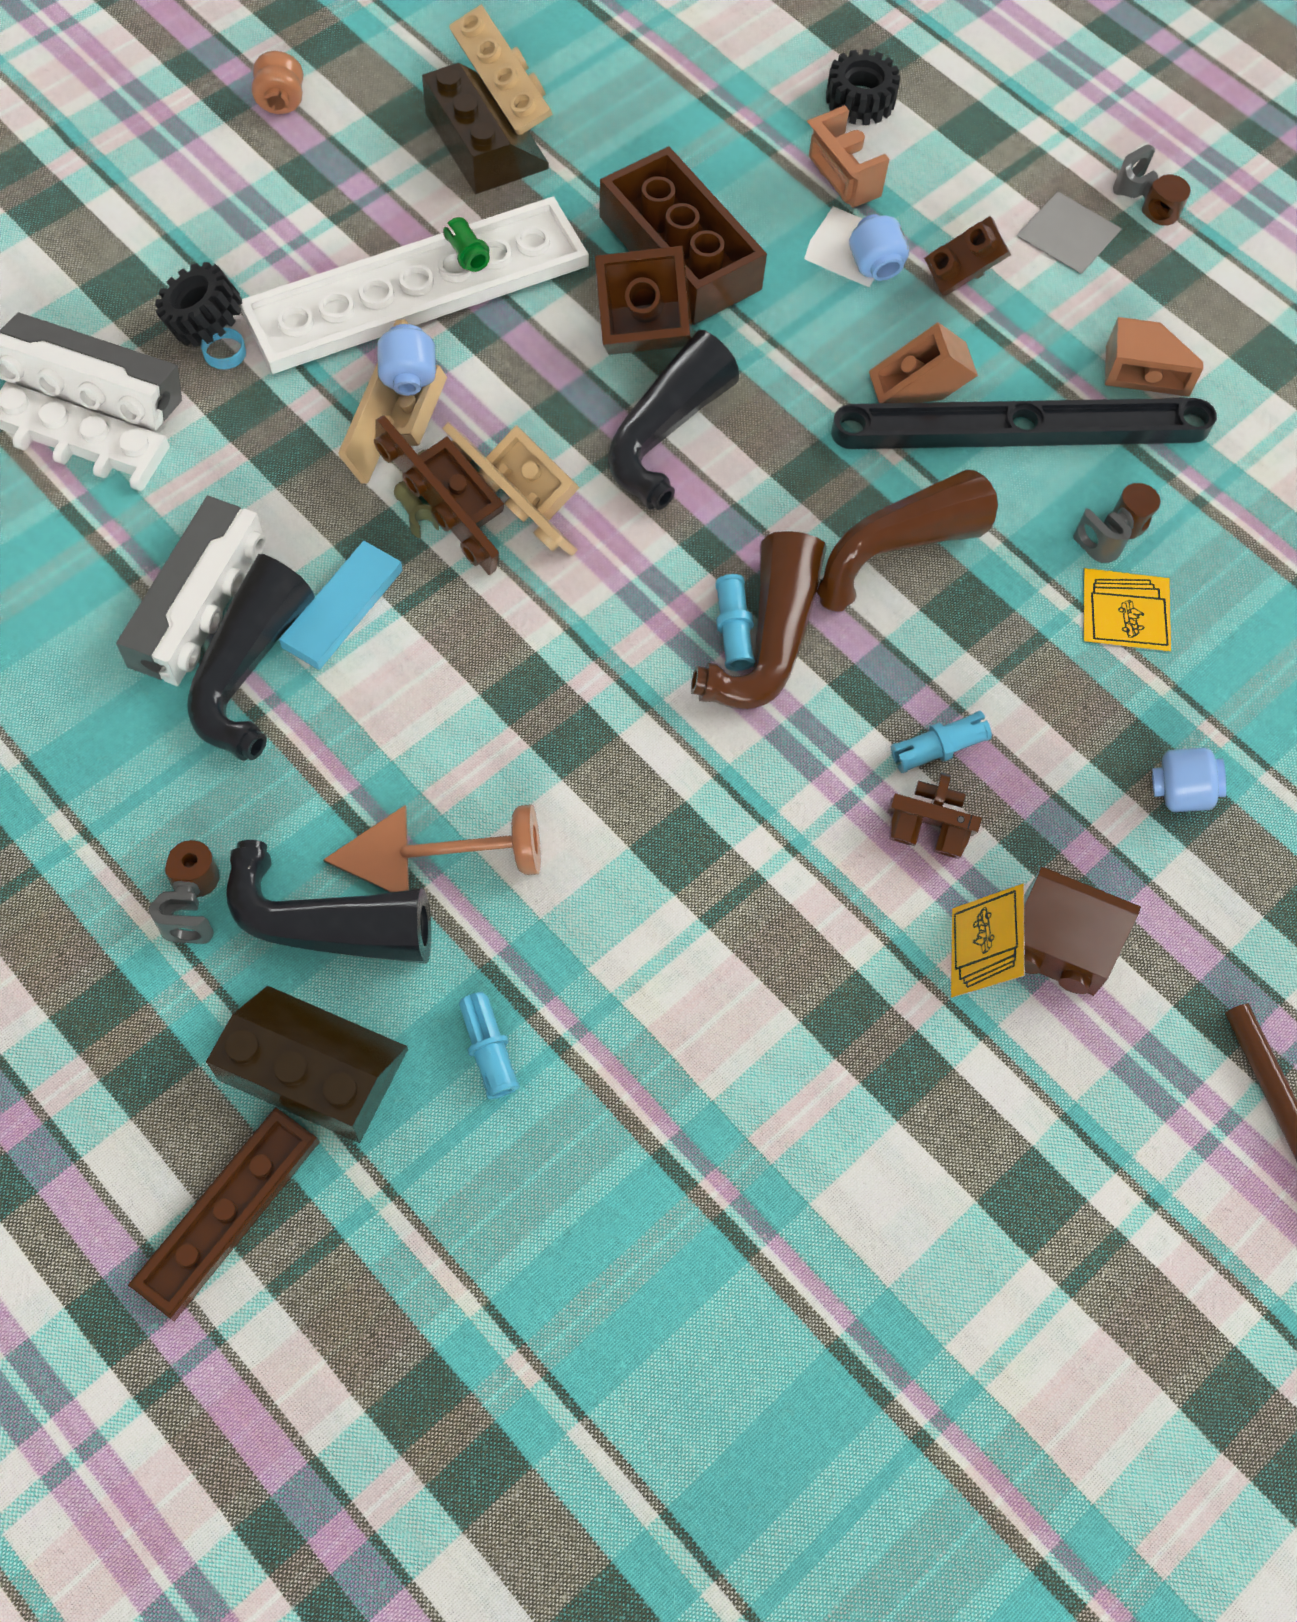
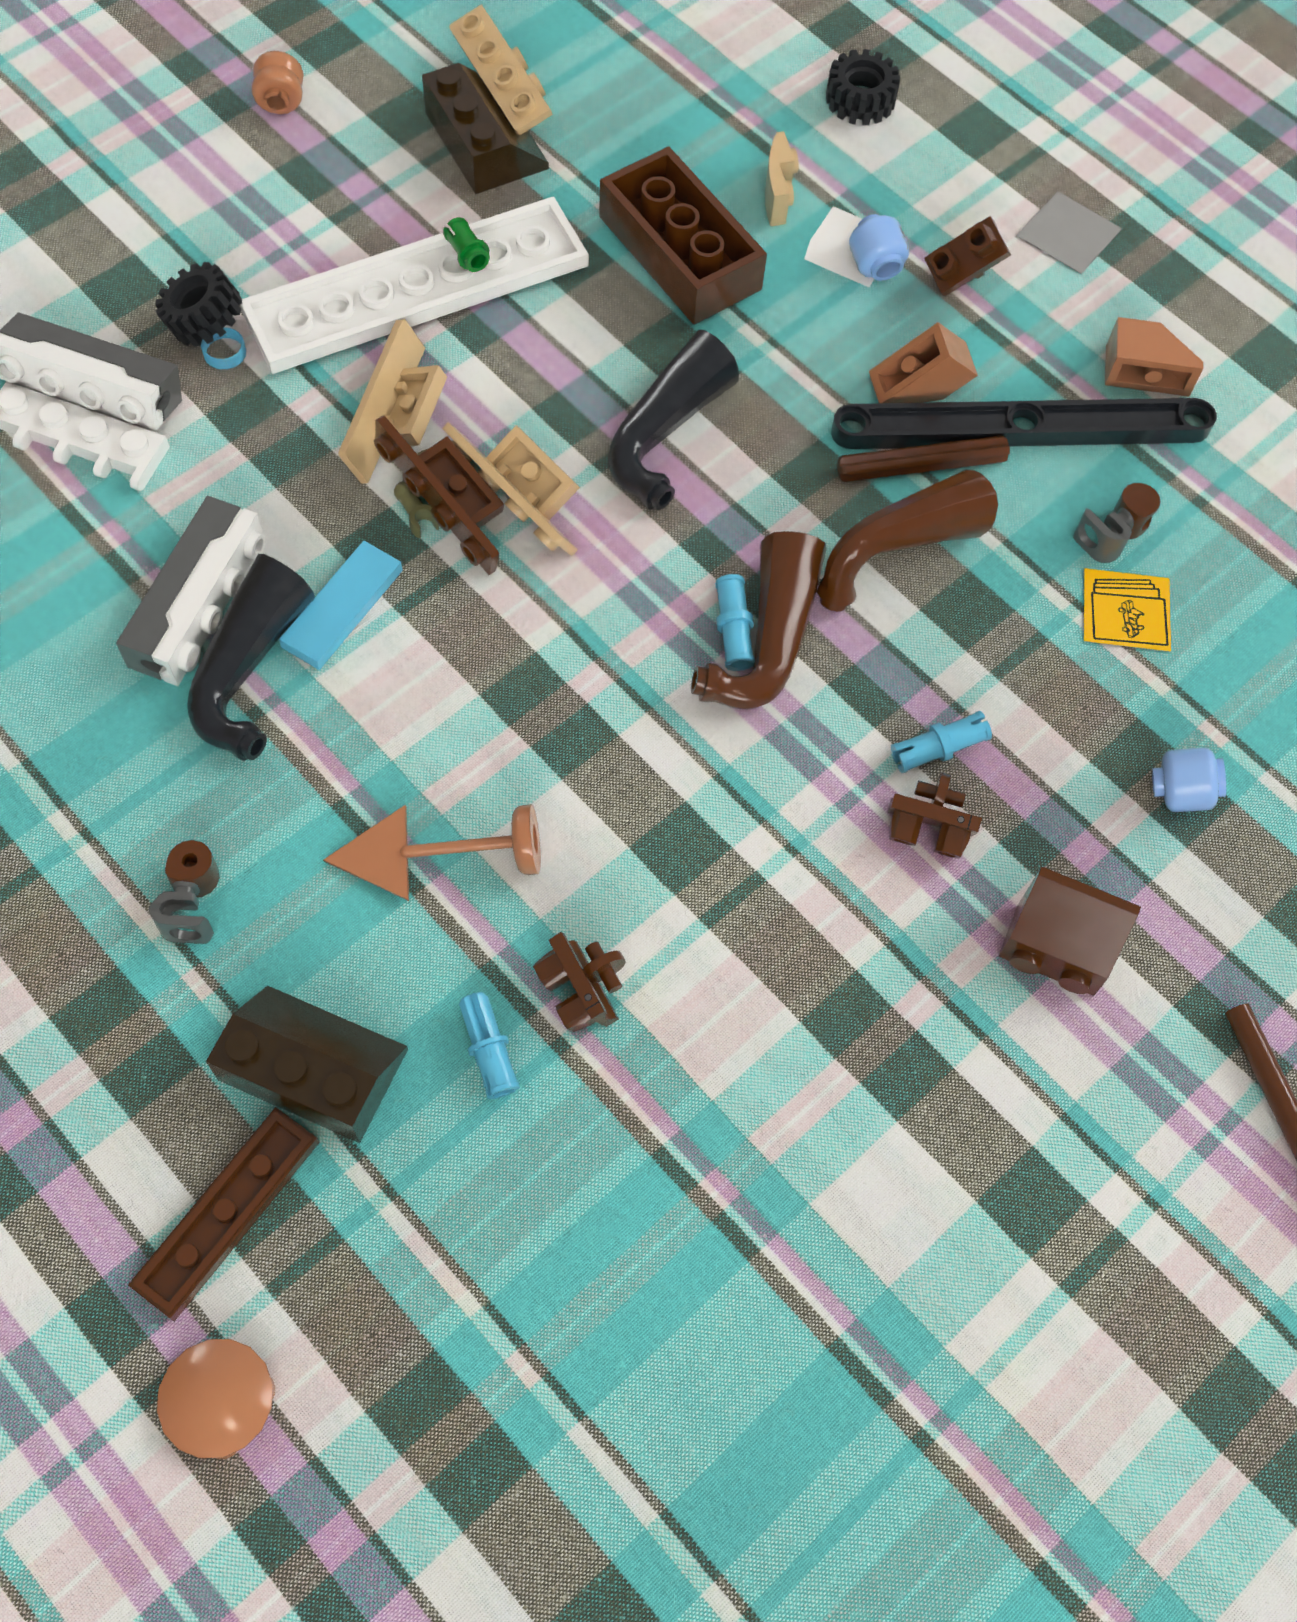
(215, 1398): none -> nougat dish
(364, 926): black animal -> none
(406, 359): light blue head -> none
(569, 963): none -> reddish brown hips
(643, 300): reddish brown slope -> none
(779, 188): none -> tan slope
(832, 154): nougat window -> none
(923, 458): none -> reddish brown axle
(988, 941): yellow sticker -> none
(1163, 195): leg -> none

